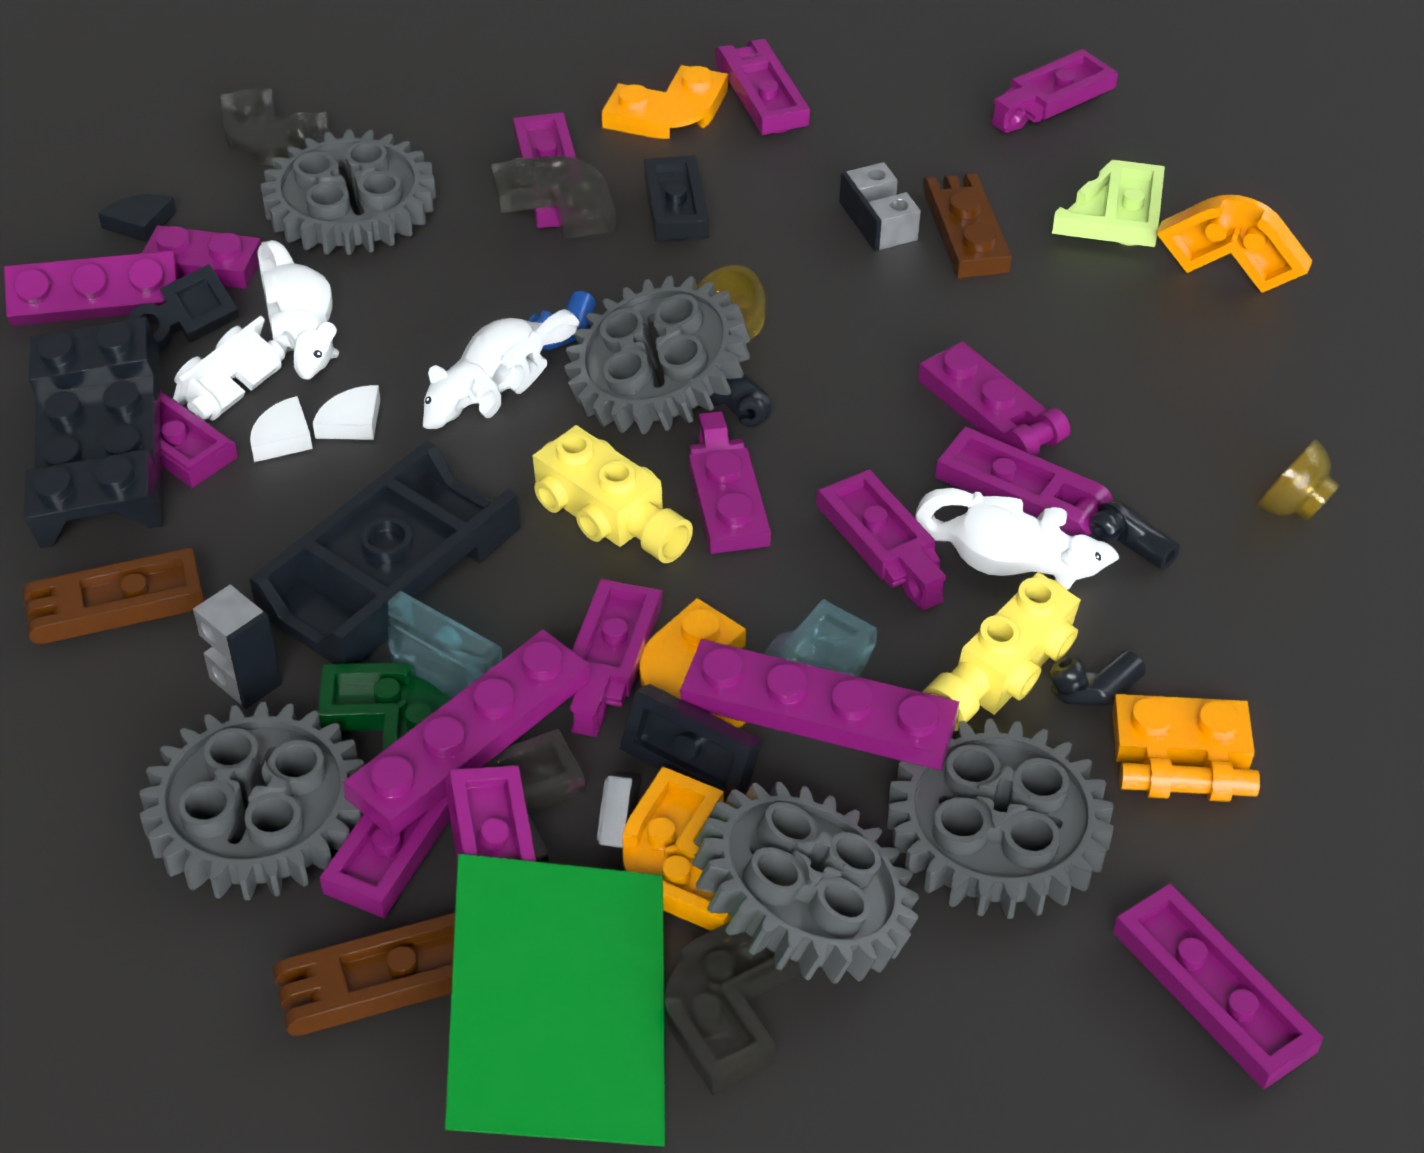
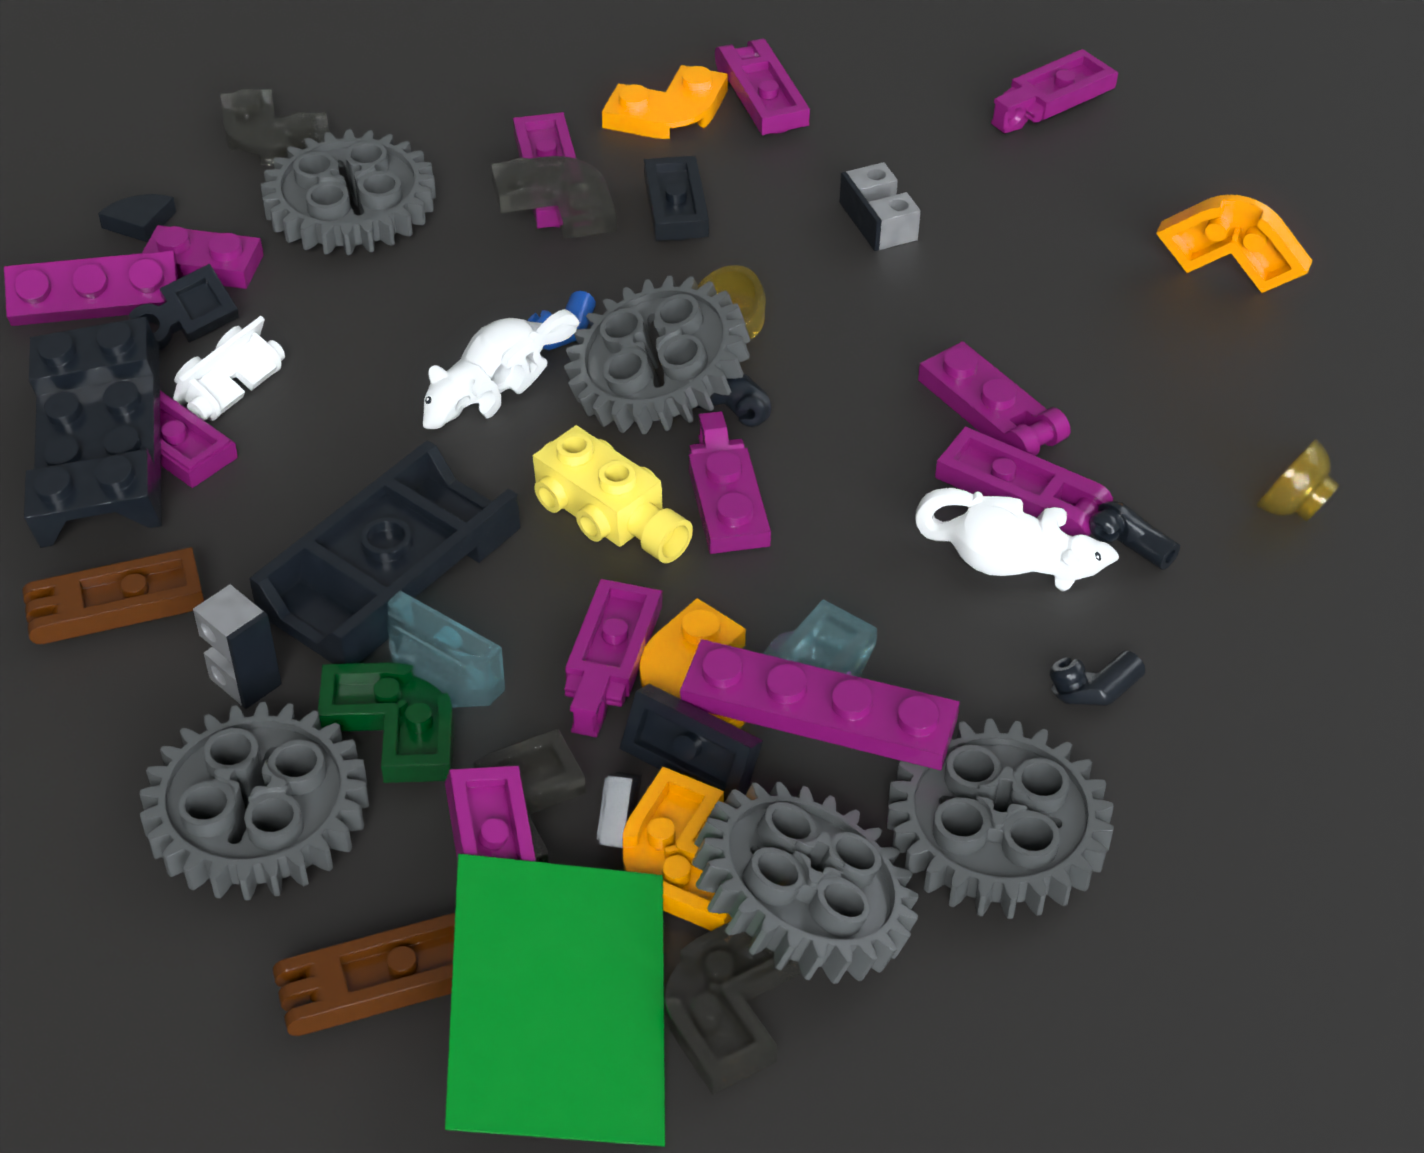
(280, 431): white tile -> none
(297, 309): white animal -> none
(349, 415): white tile -> none
(376, 868): magenta plate -> none
(466, 732): magenta plate -> none
(885, 536): magenta hinge -> none
(967, 226): reddish brown hinge -> none
(1011, 648): light yellow brick -> none
(1116, 206): yellowish green wing -> none
(1185, 733): light orange plate -> none
(1217, 986): magenta plate -> none

